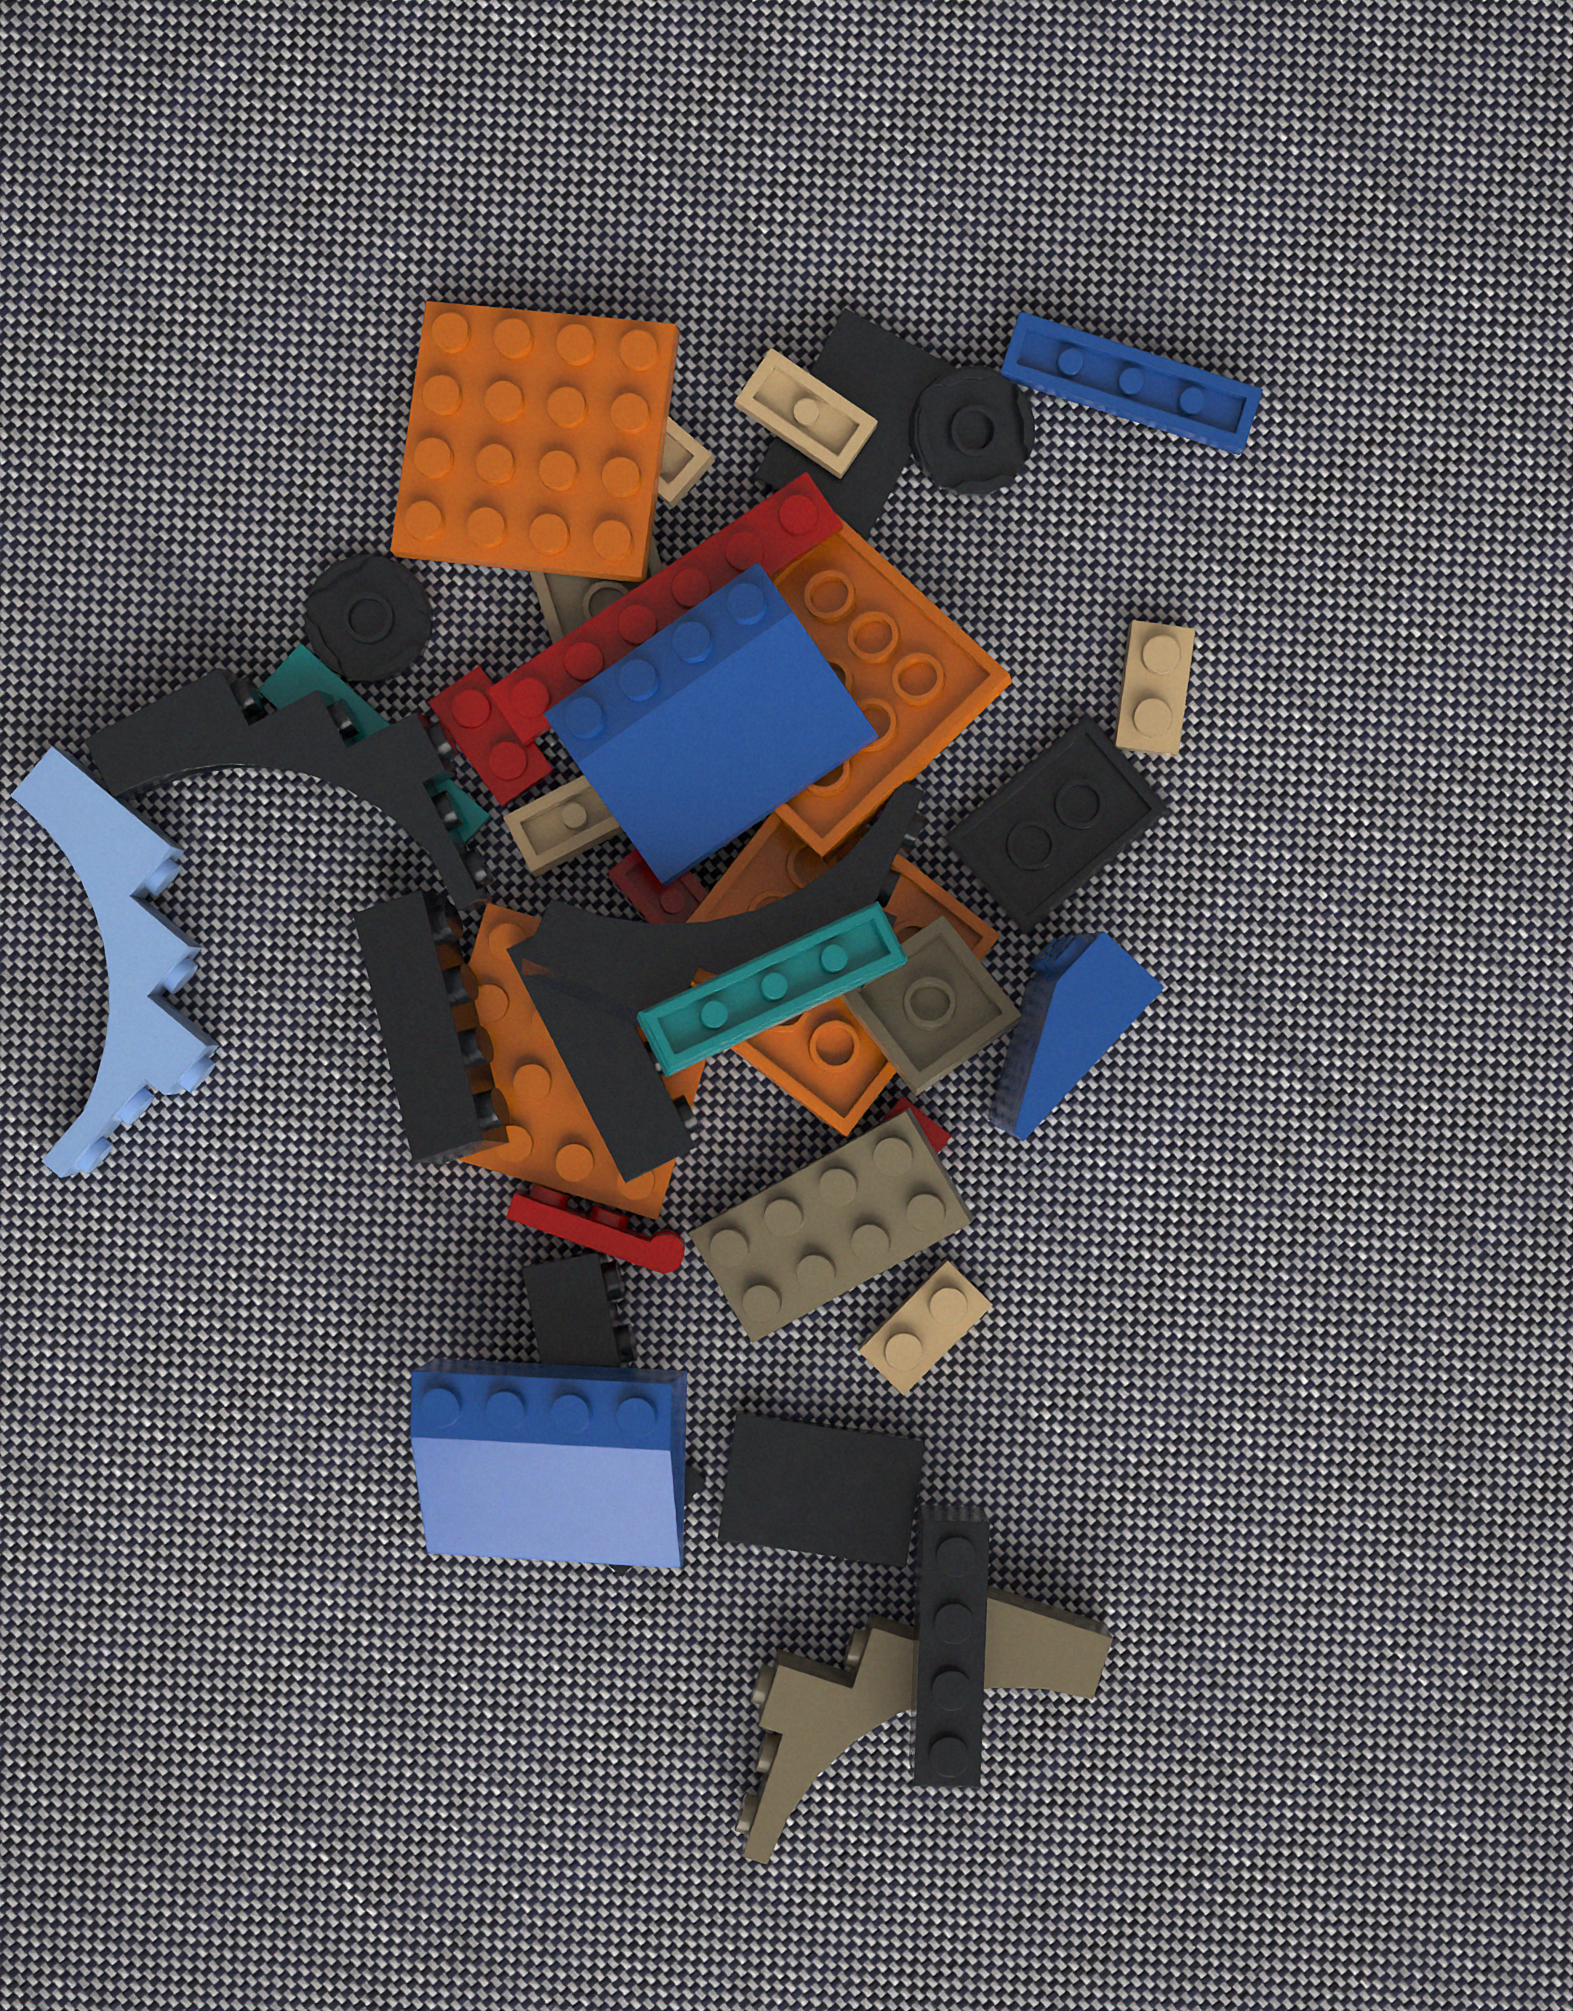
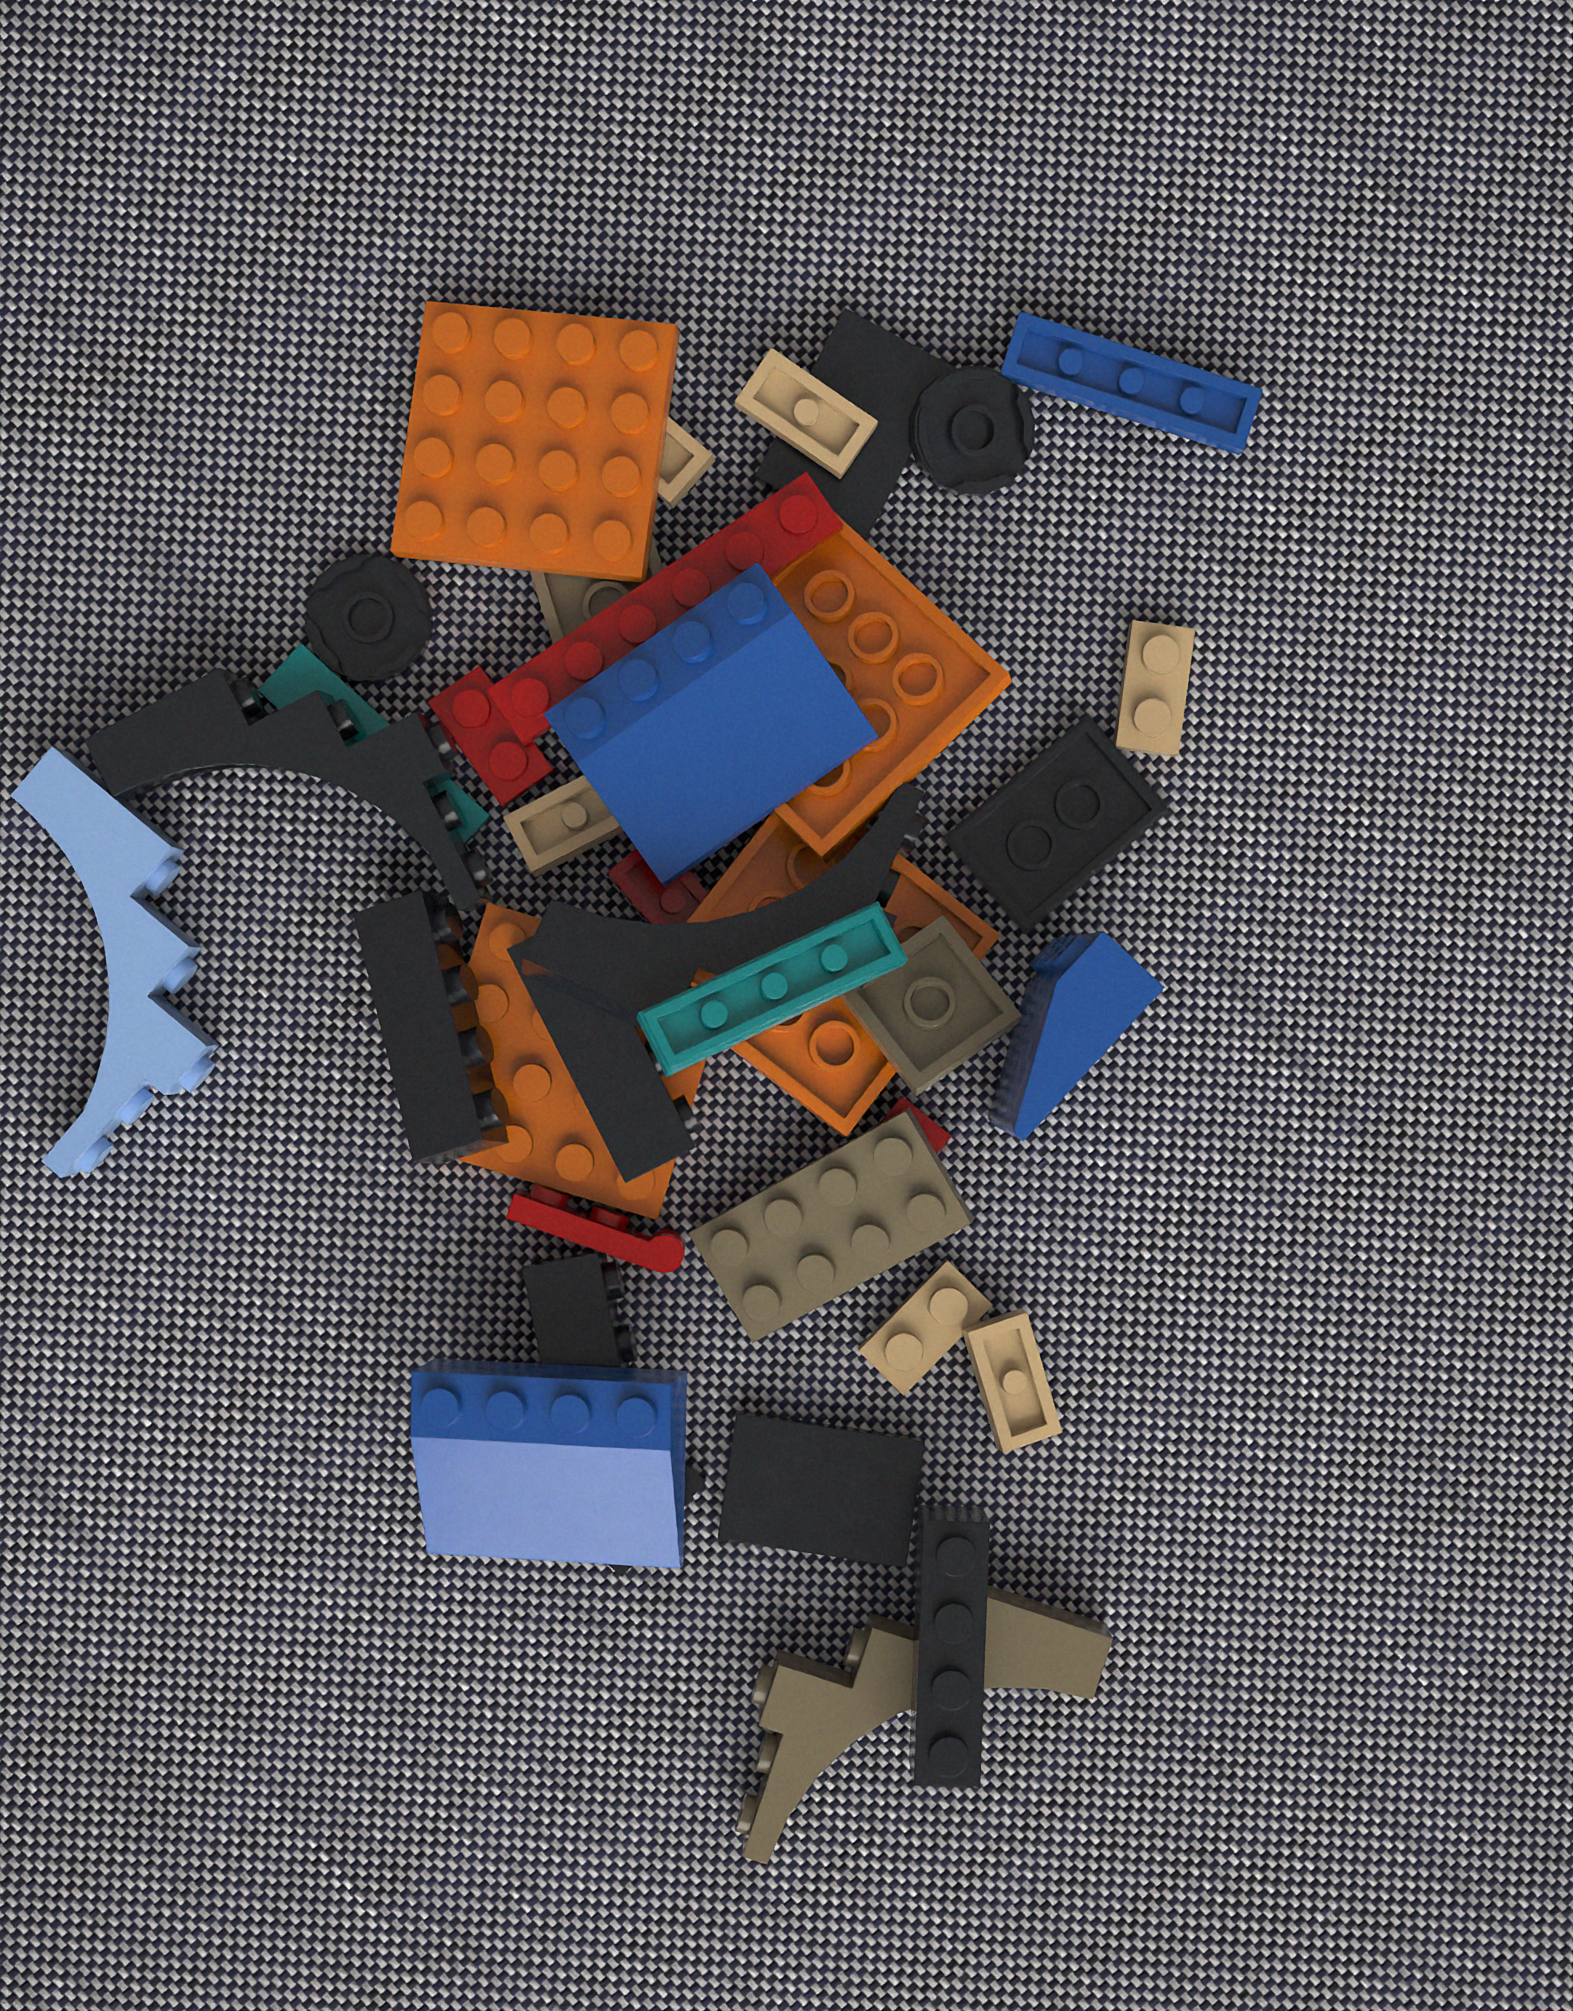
(1011, 1380): none -> tan plate

